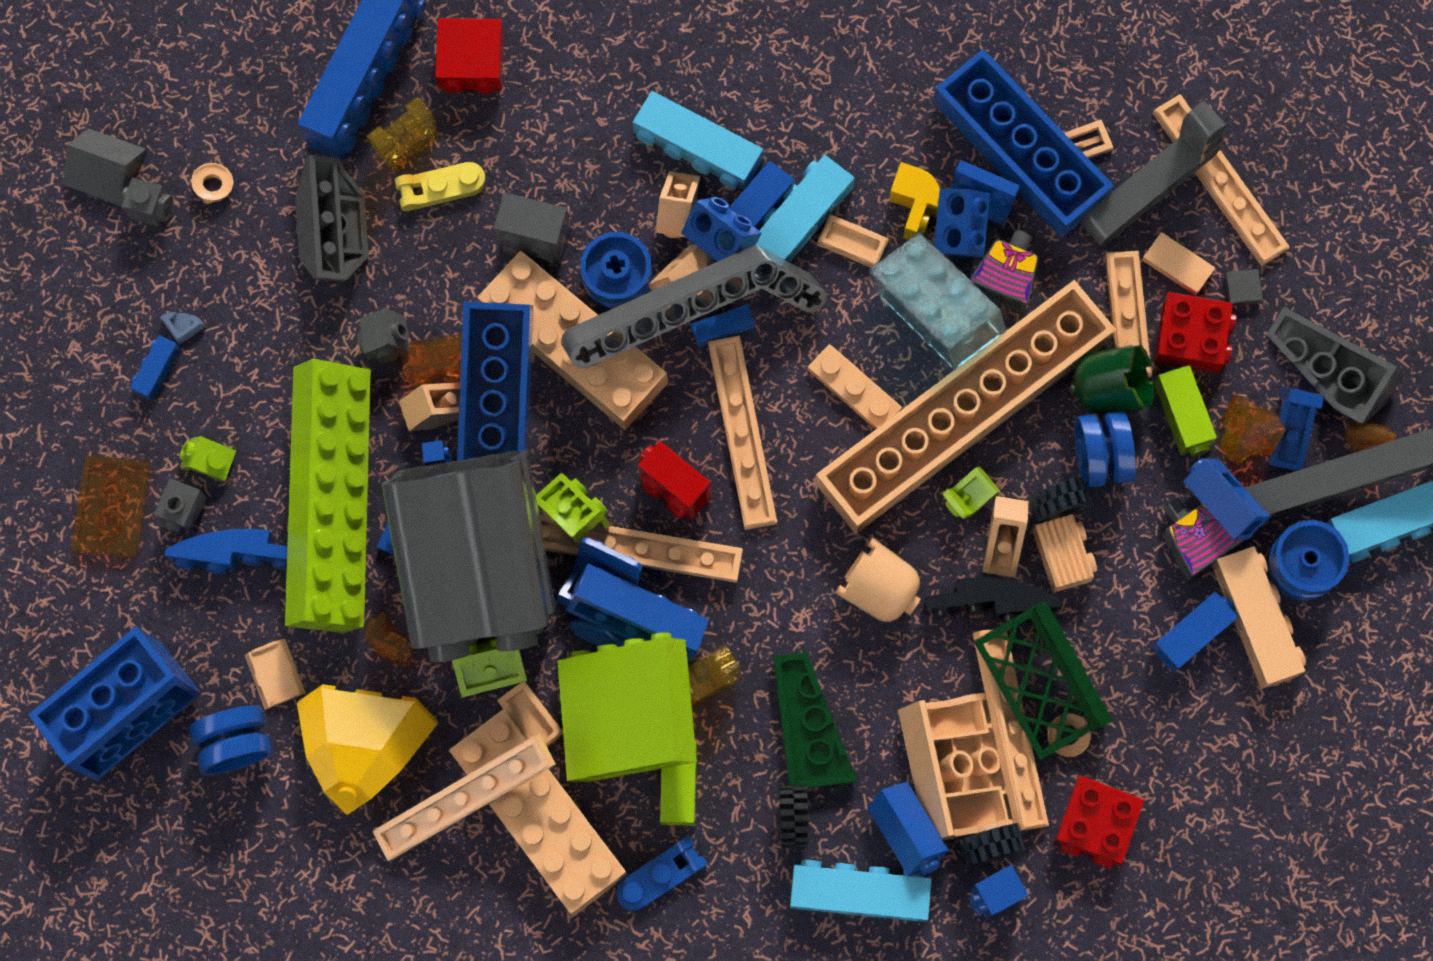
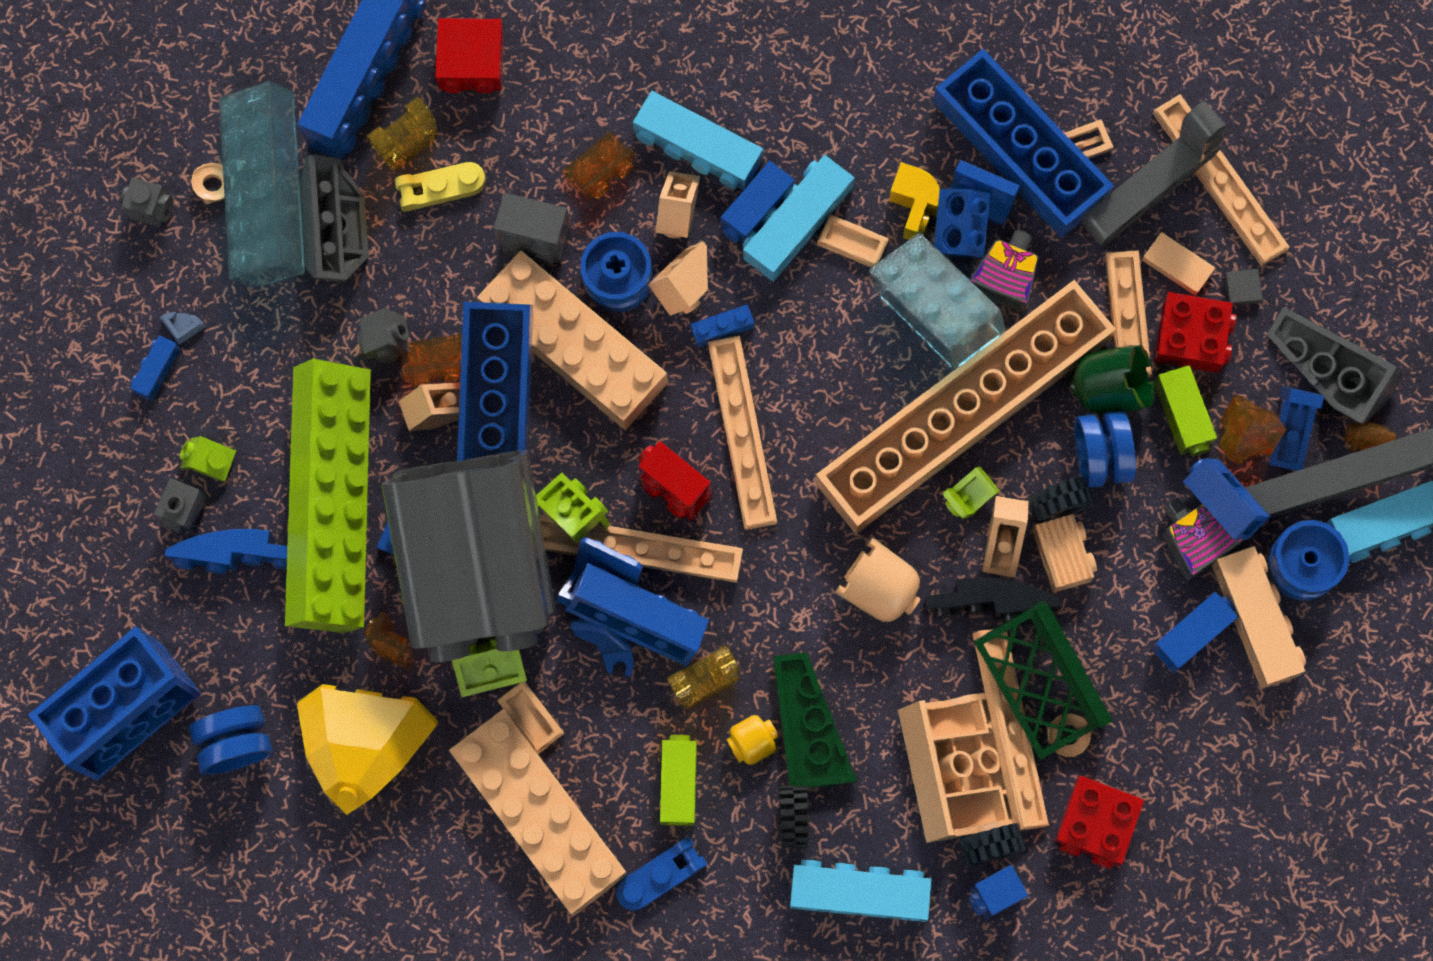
(101, 165): dark grey slope -> none
(111, 507): clear orange tile -> none
(261, 185): none -> clear light blue brick
(274, 673): light nougat piece -> none
(435, 453): blue piece -> none
(464, 797): light nougat tile -> none
(589, 343): dark grey beam -> none
(599, 167): none -> clear orange bracket
(626, 708): lime brick -> none
(718, 235): blue brick -> none
(752, 740): none -> yellow head
(853, 387): light nougat plate -> none
(908, 829): blue brick -> none

